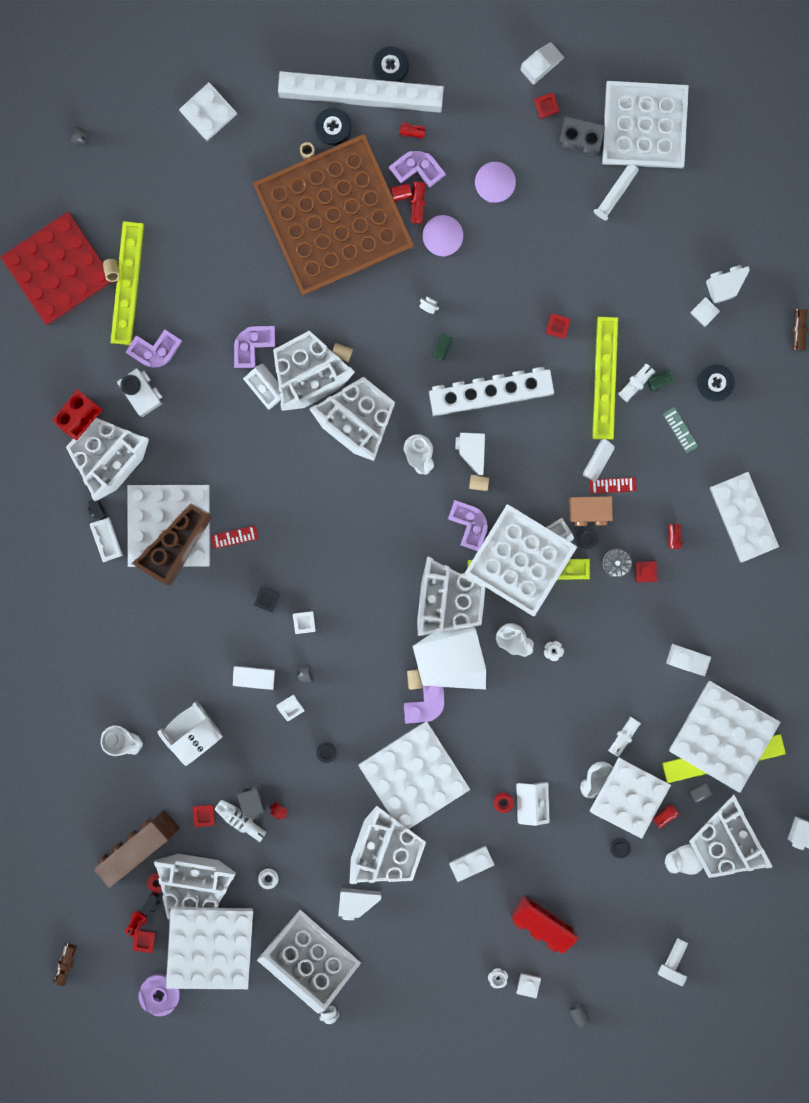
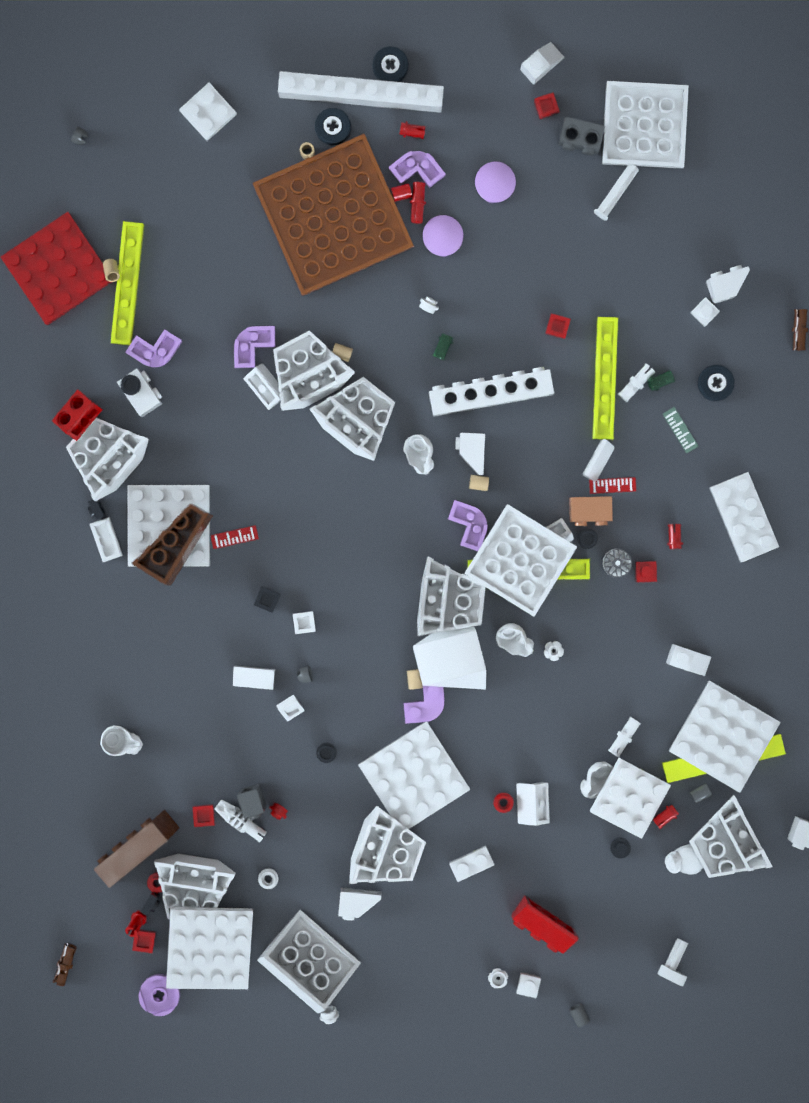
(190, 734): white piece -> none

